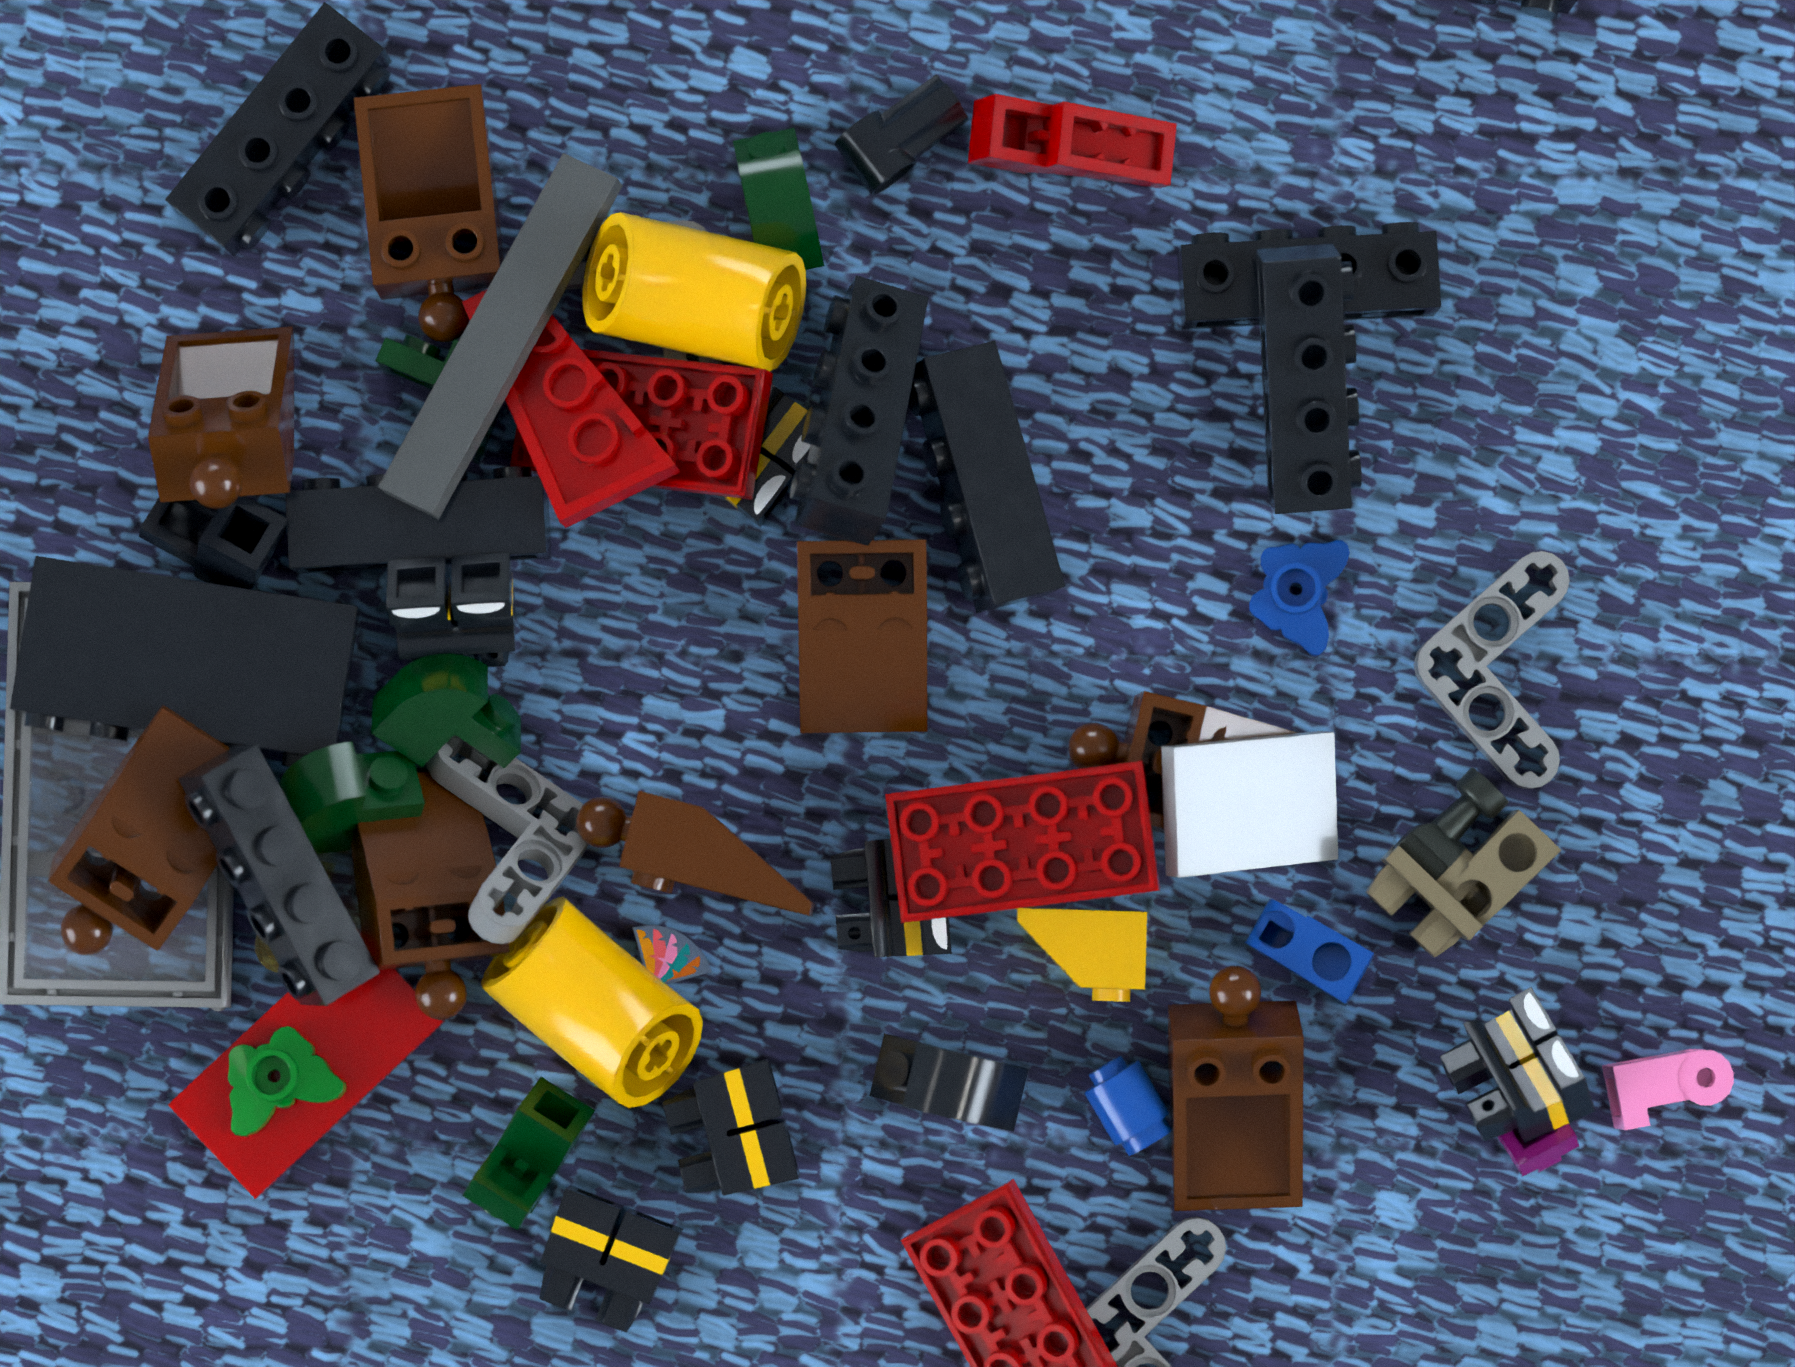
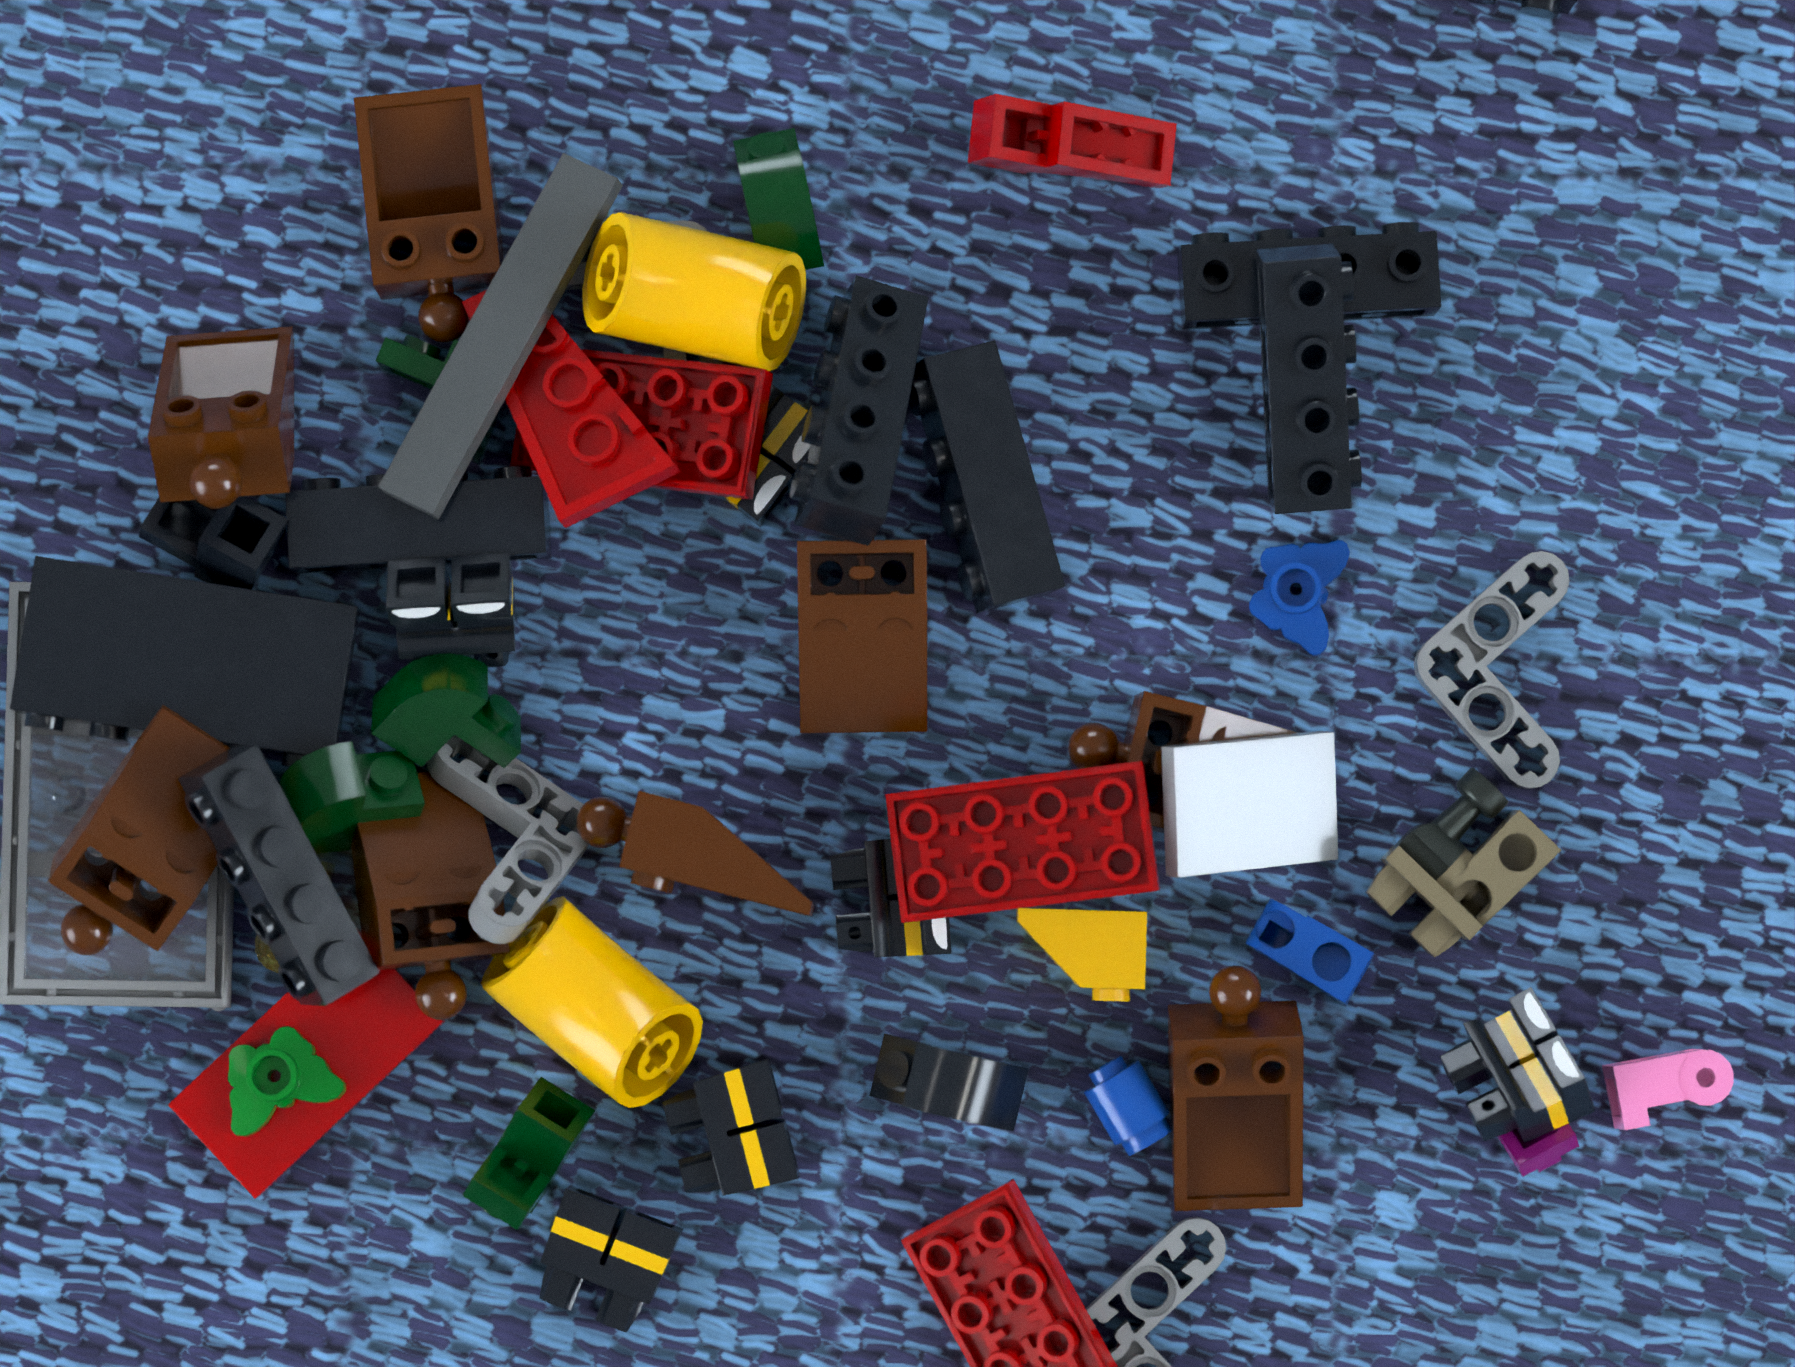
(281, 130): black brick -> none
(669, 953): tile -> none
(887, 144): black piece -> none

